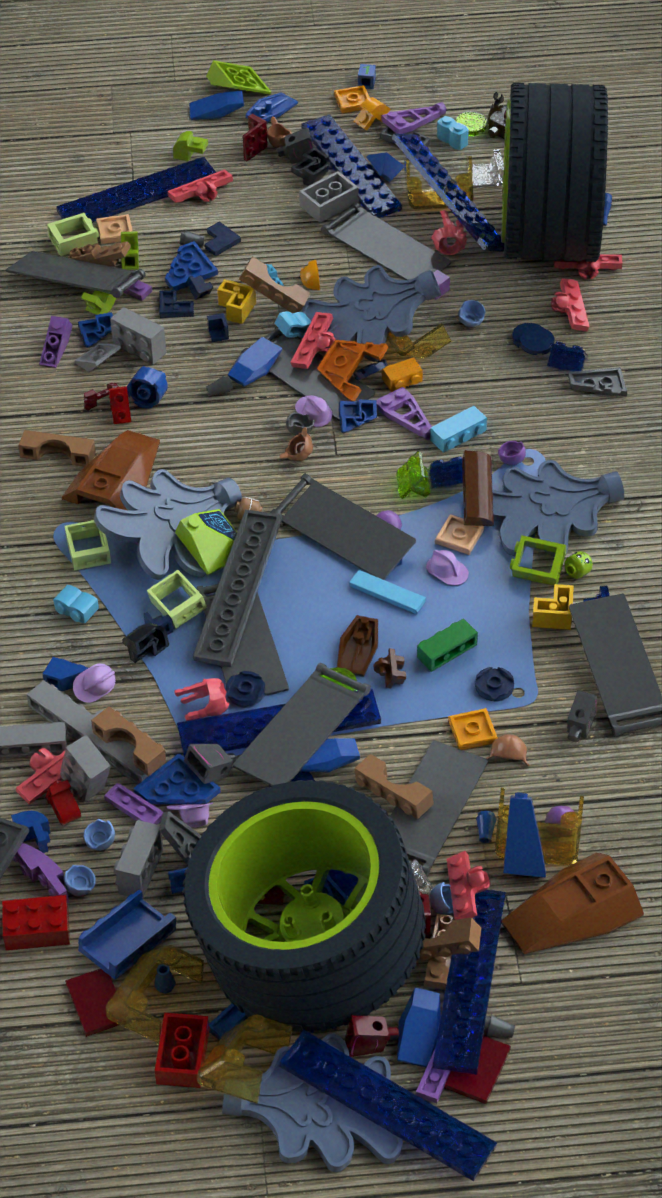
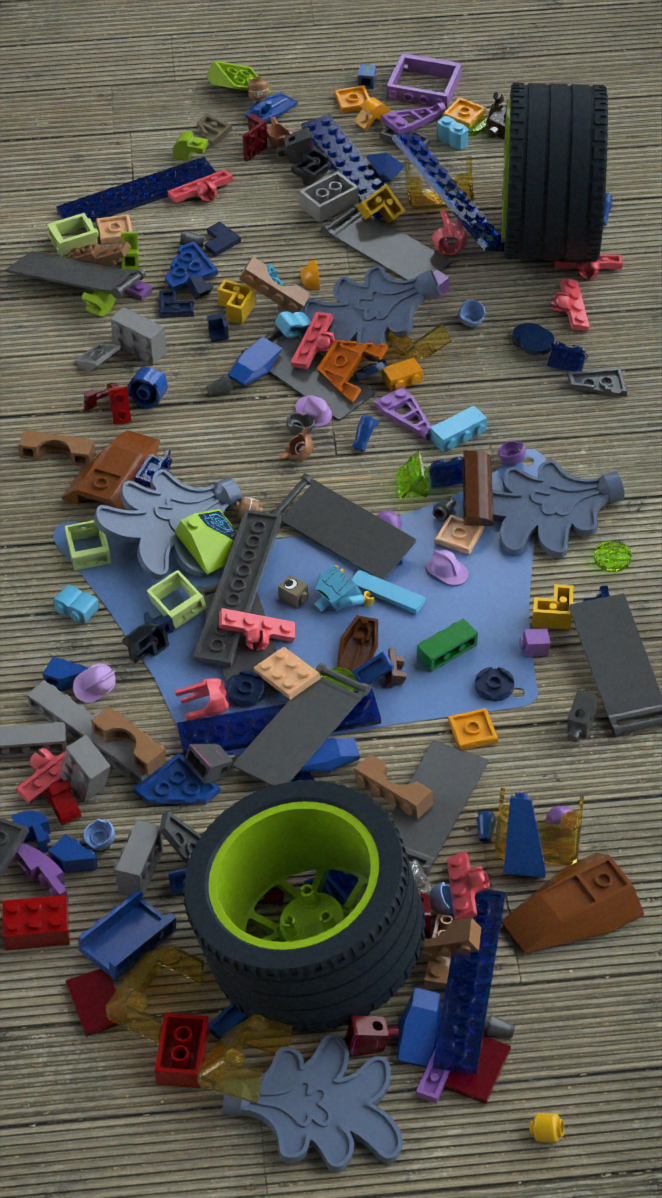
(56, 341): medium lavender slope -> none
(72, 856): none -> blue slope
(79, 880): light blue hair -> none
(95, 329): blue slope -> none
(133, 804): medium lavender plate -> none
(152, 465): none -> clear blue bracket
(164, 979): blue cone -> none
(193, 814): lavender piece -> none
(213, 128): none -> dark tan wing
(216, 105): blue piece -> none
(256, 627): none -> coral plate
(258, 89): none -> medium nougat head
(287, 673): none -> light nougat plate
(293, 591): none -> dark tan brick
(339, 591): none -> medium azure torso
(354, 413): blue slope -> none
(364, 431): none -> blue piece
(373, 669): none -> blue tile
(382, 201): none -> yellow brick
(388, 1105): clear blue plate -> none
(427, 66): none -> medium lavender window
(443, 509): none -> dark grey cone
(465, 112): none -> light orange tile
(489, 173): clear bracket -> none
(509, 747): nougat hair -> none
(535, 575): lime window -> none
(535, 642): none -> medium lavender brick
(547, 1127): none -> yellow head
(578, 564): lime head -> none
(612, 556): none -> clear neon green tile

